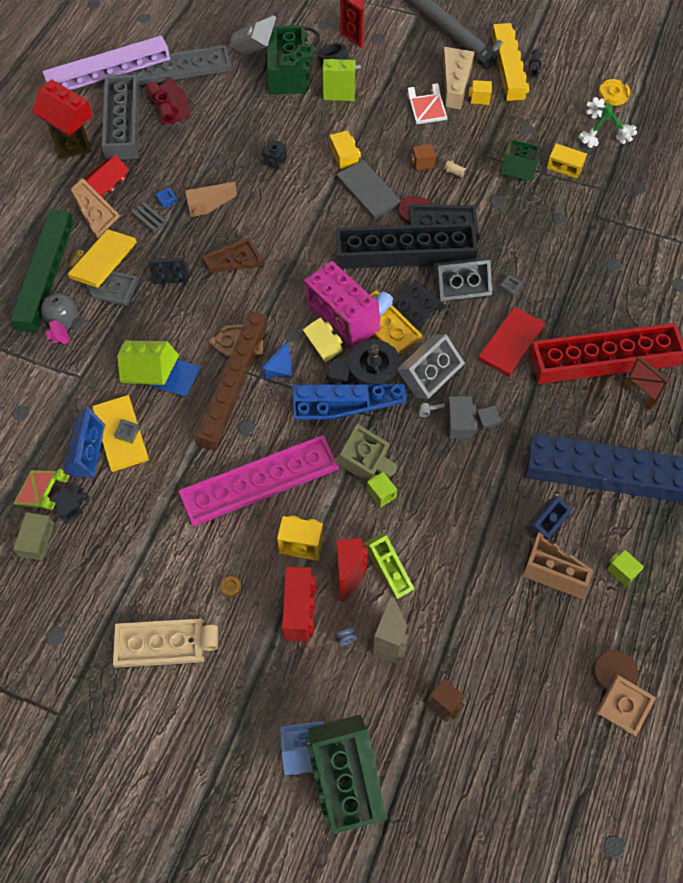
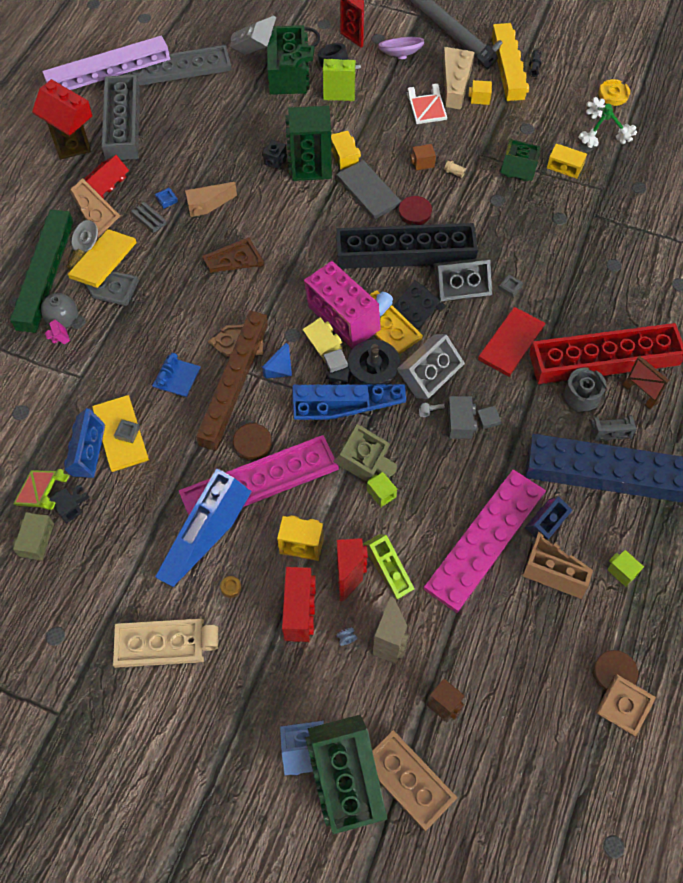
(85, 236): none -> light grey dish
(146, 362): lime slope -> none
(169, 270): black bracket -> none
(170, 101): dark red panel -> none
(205, 525): none -> blue wedge
(252, 441): none -> reddish brown tile
(309, 143): none -> dark green brick
(335, 360): none -> light grey tile
(401, 46): none -> lavender dish
(411, 781): none -> medium nougat plate
(442, 215): black tile -> none
(484, 541): none -> dark pink plate
(584, 389): none -> dark grey brick
(613, 429): none -> dark grey hinge

